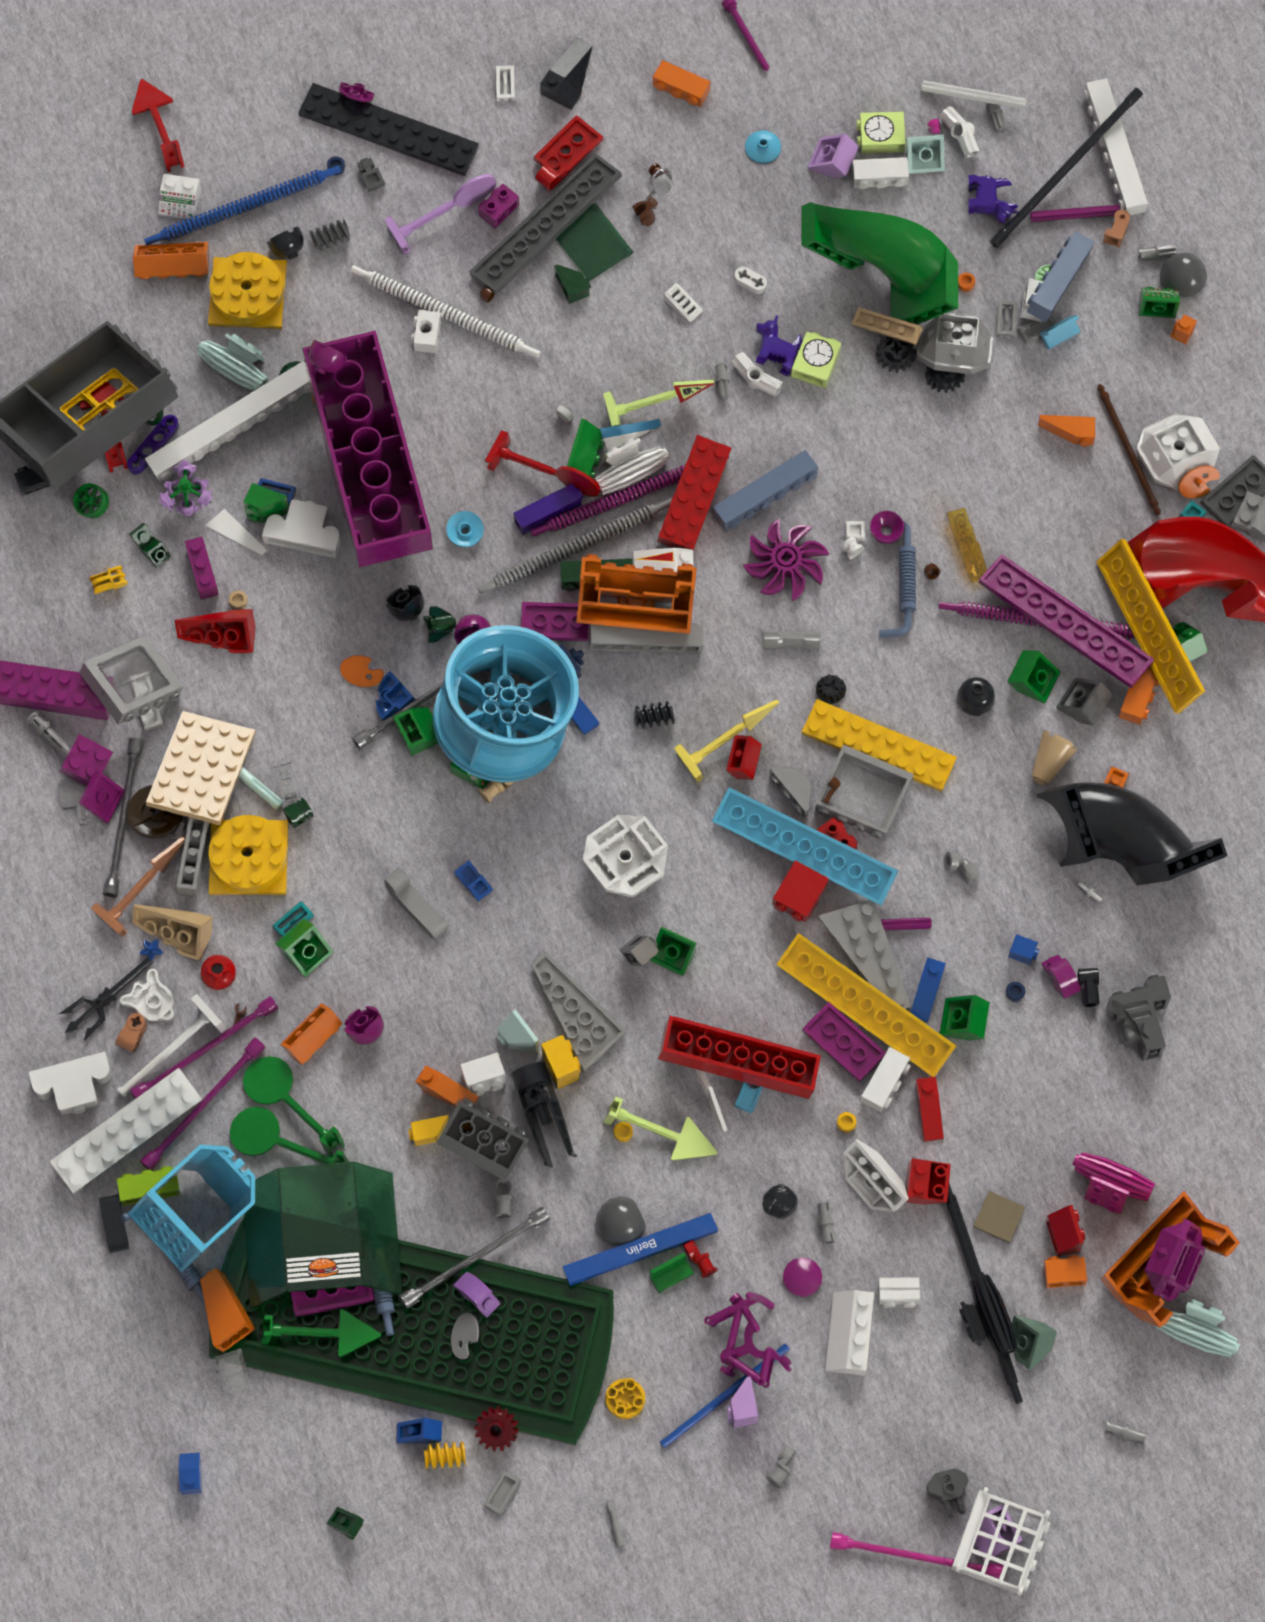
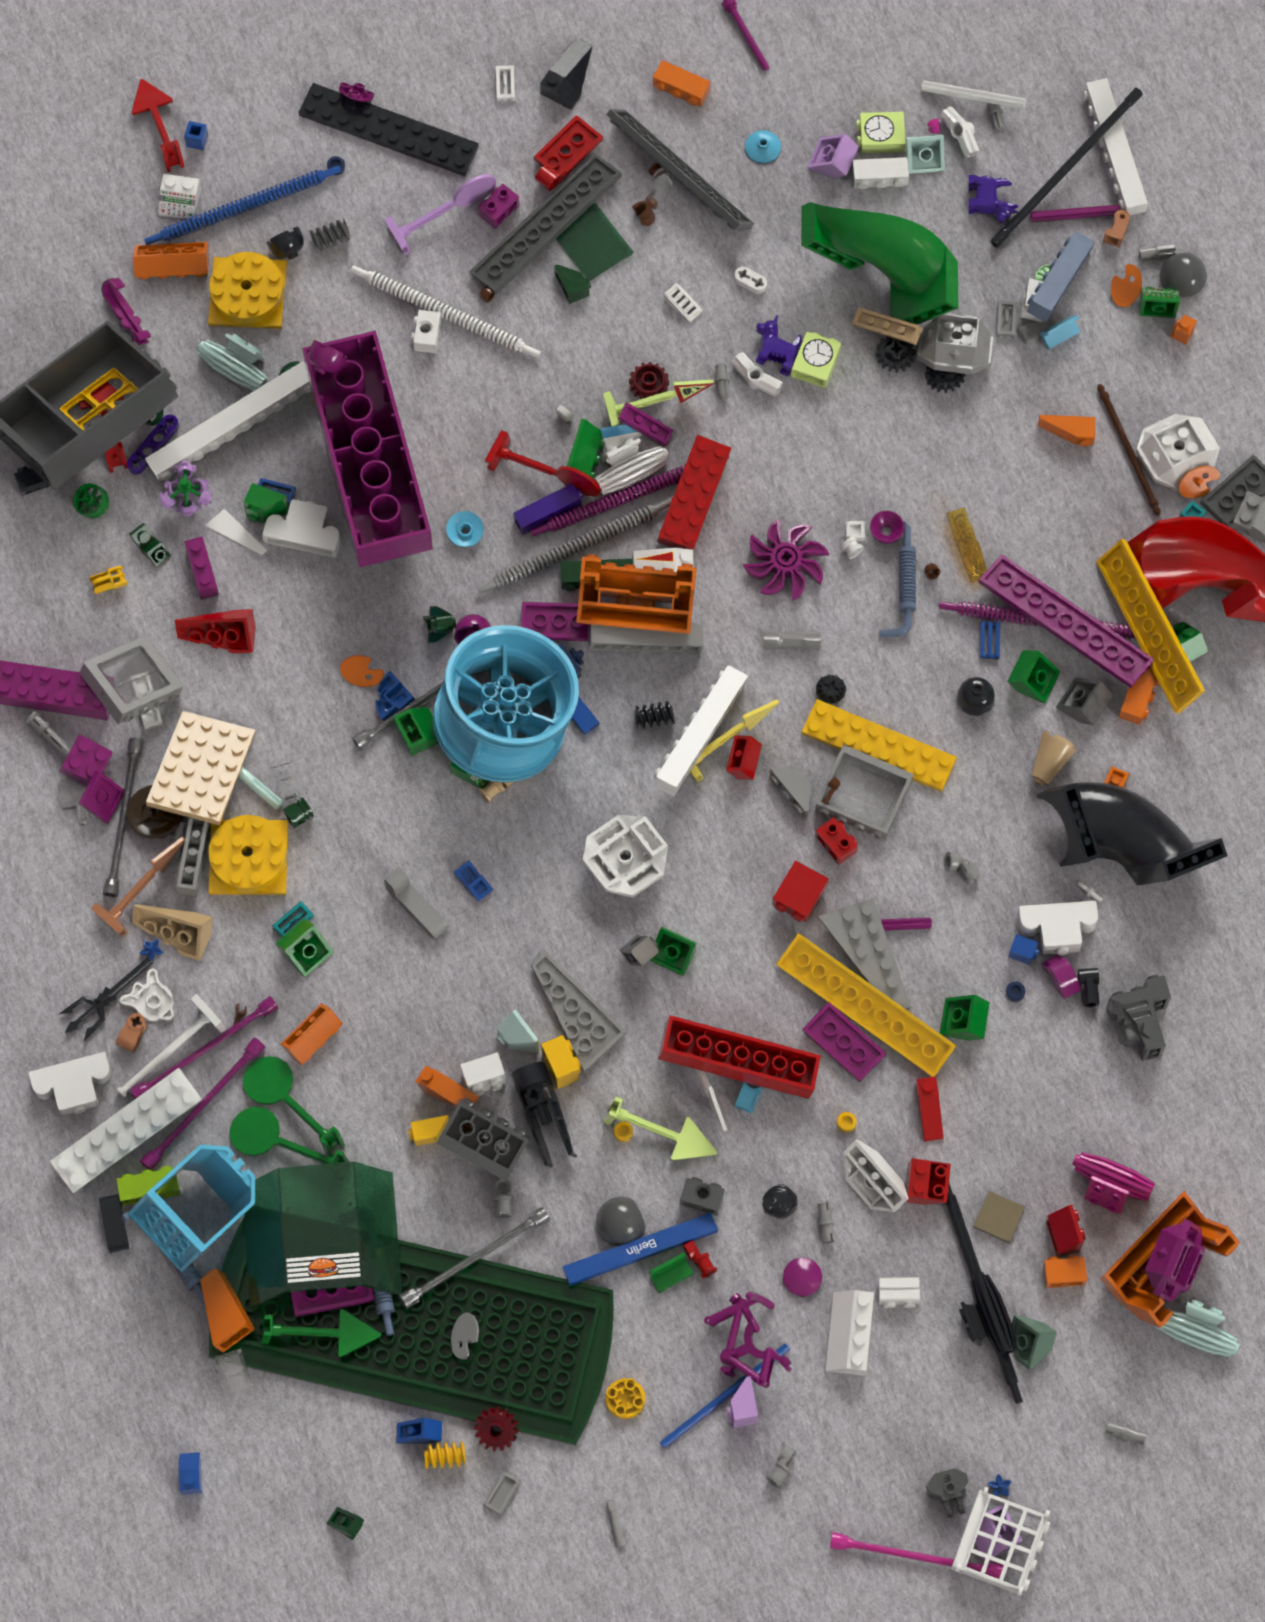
(123, 310): none -> magenta piece
(196, 135): none -> blue brick
(220, 980): red piece -> none
(238, 600): tan tile -> none
(364, 1026): magenta cylinder -> none
(372, 177): dark grey plate -> none
(406, 604): black cylinder -> none
(477, 1293): medium lavender brick -> none
(645, 373): none -> dark red gear
(645, 424): none -> magenta tile
(683, 172): none -> dark grey plate
(700, 731): none -> white brick
(710, 1204): none -> dark grey brick
(765, 490): sand blue brick -> none
(806, 845): medium azure plate -> none
(886, 1080): white brick -> none
(927, 989): blue slope -> none
(966, 282): orange tile -> none
(990, 625): none -> blue tile
(999, 1486): none -> blue plant
(1058, 924): none -> white brick
(1123, 290): none -> orange piece

